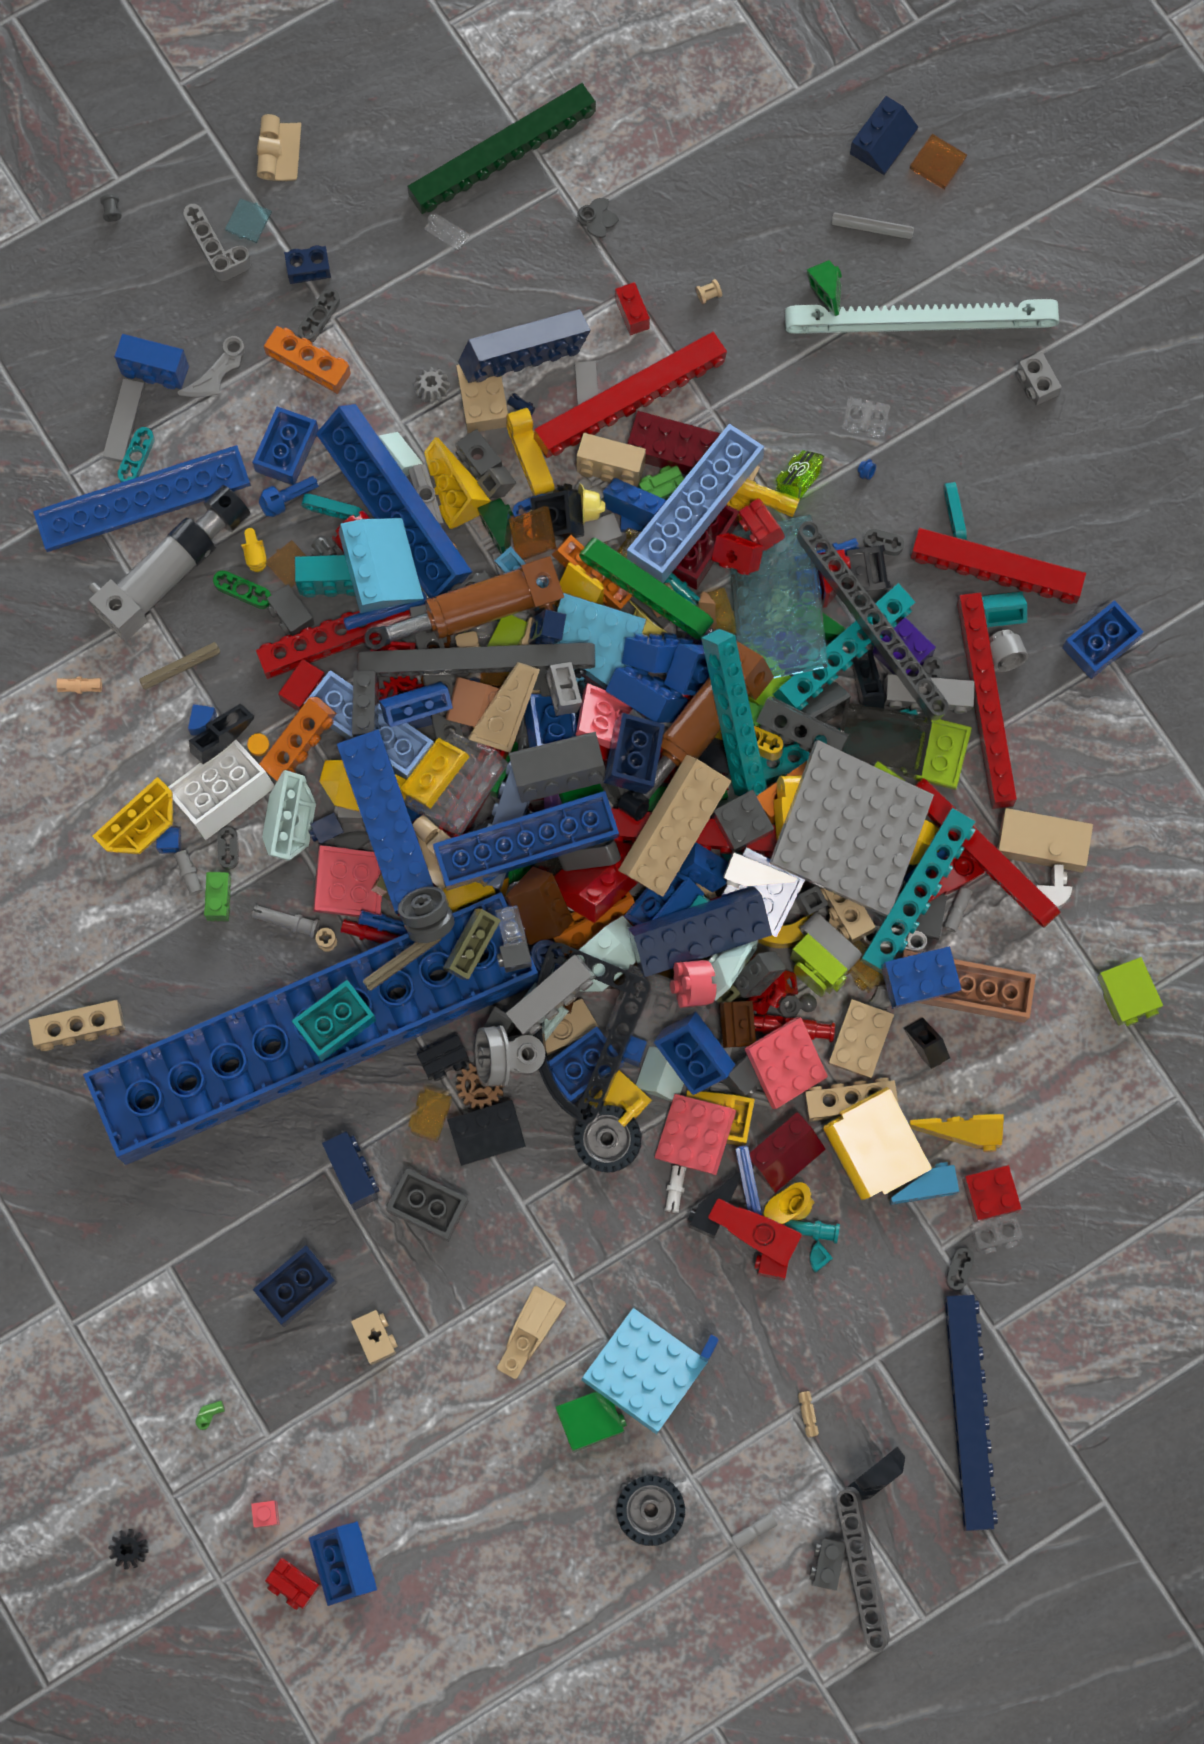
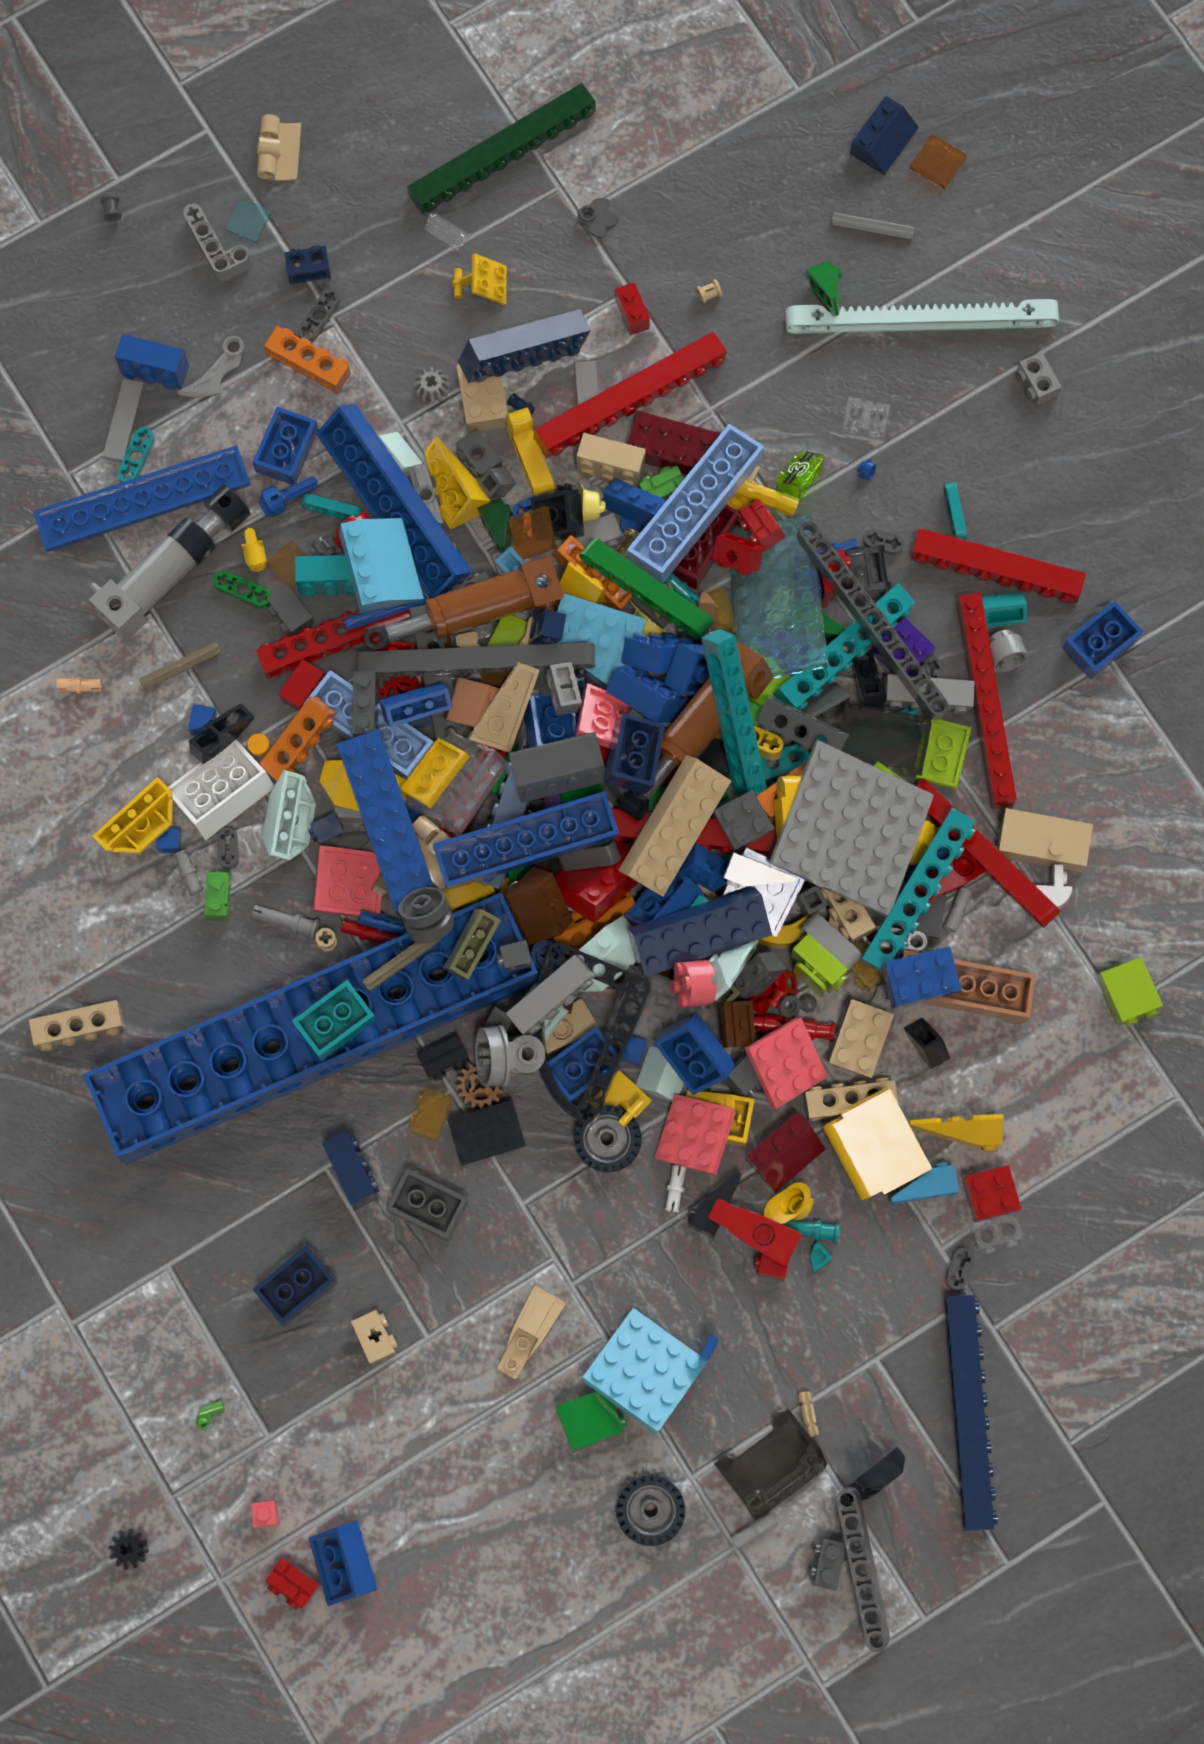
(487, 280): none -> yellow plate
(511, 926): clear plate -> none
(748, 1179): blue axle -> none
(773, 1466): none -> clear smoke windscreen

